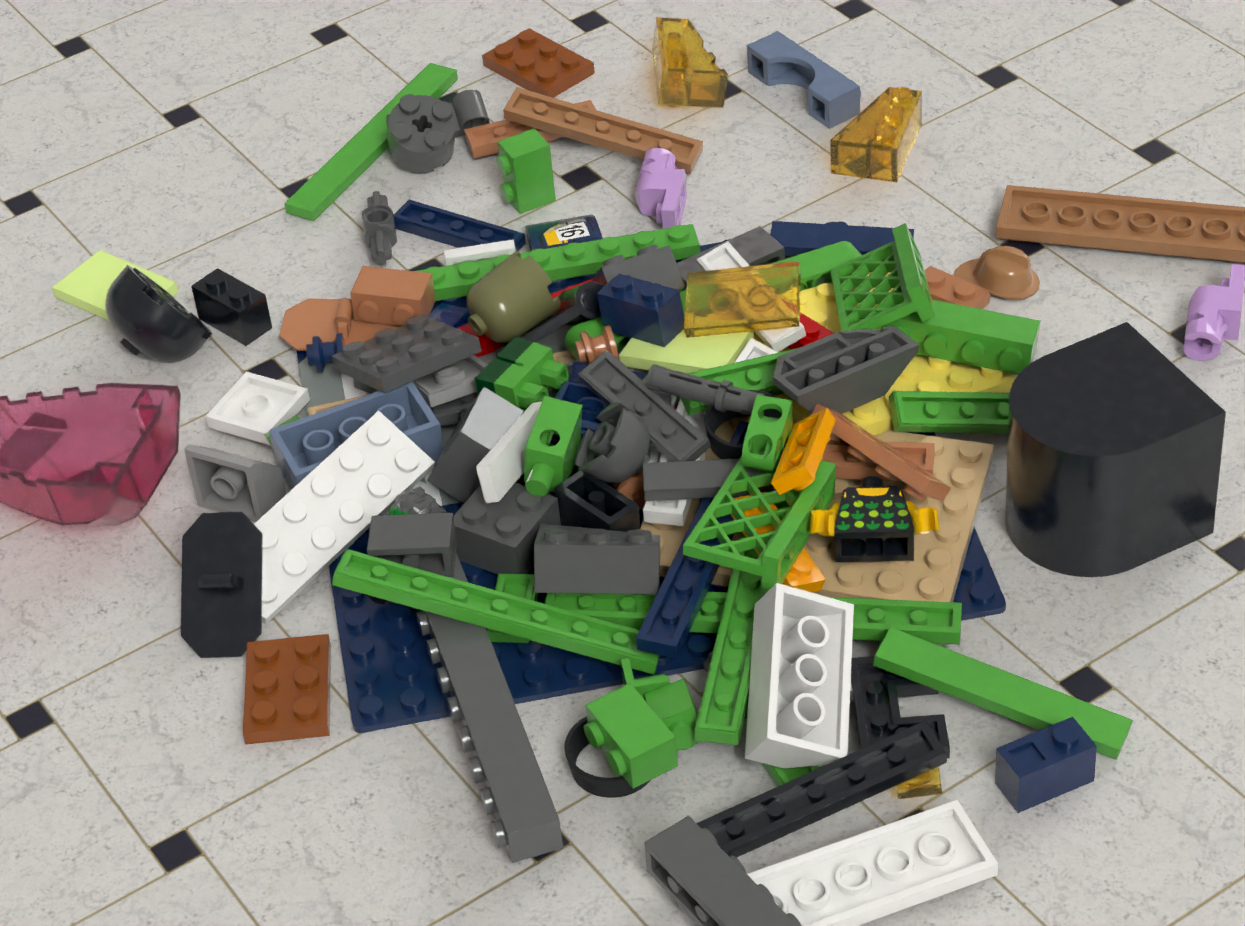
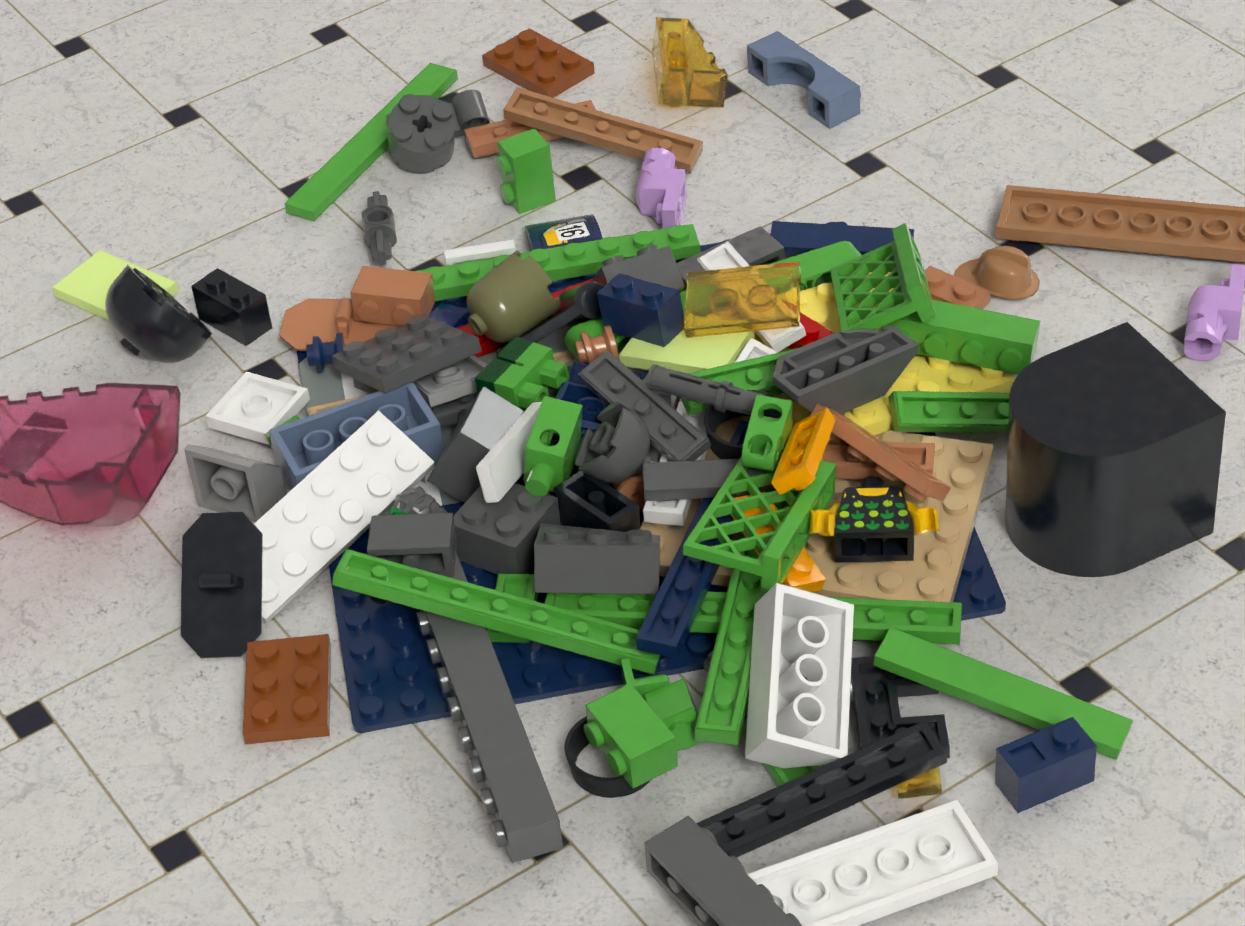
(451, 227): dark blue tile -> none
(879, 137): clear yellow wedge -> none

